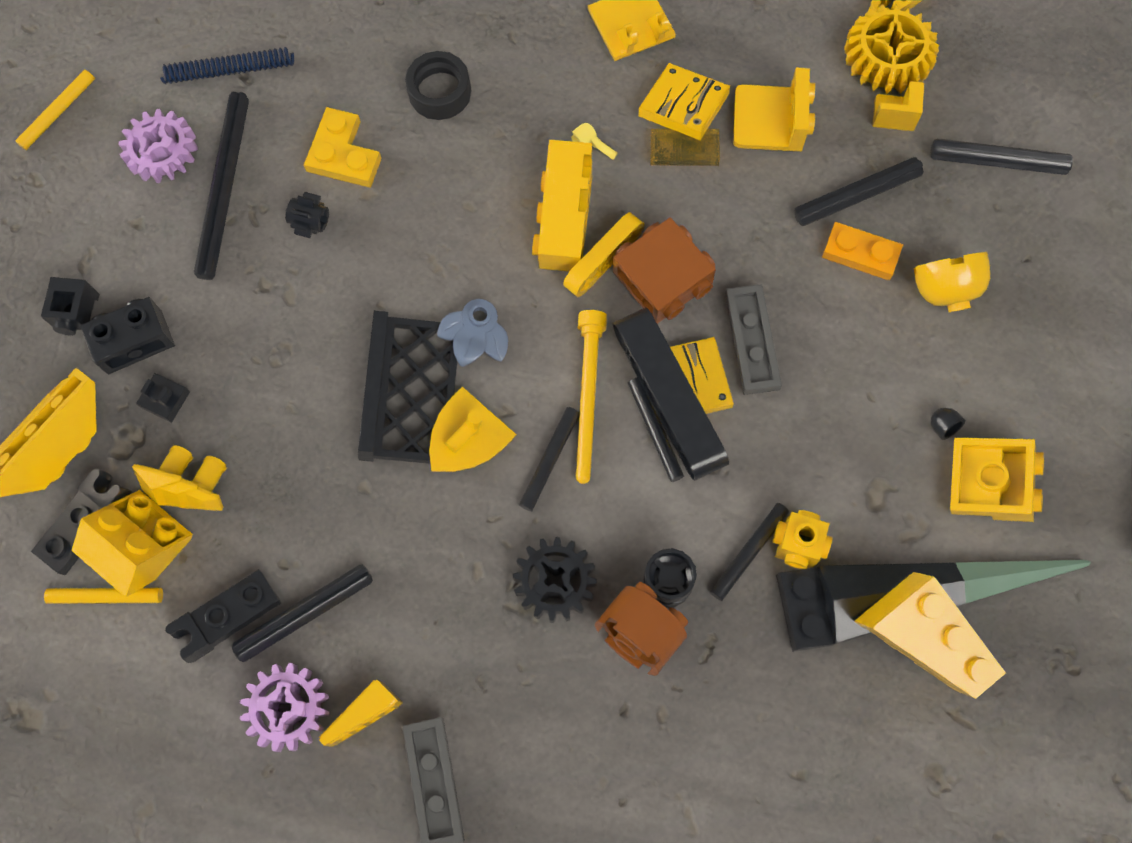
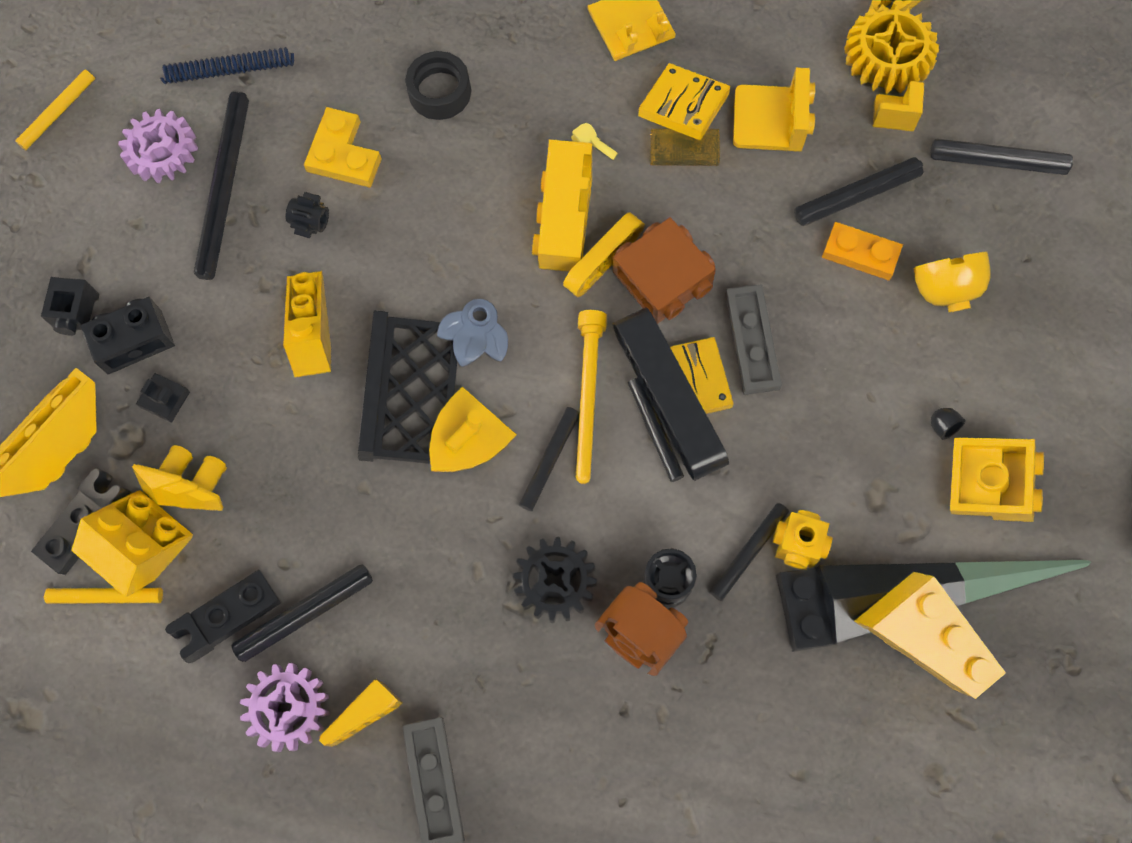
(307, 325): none -> yellow slope

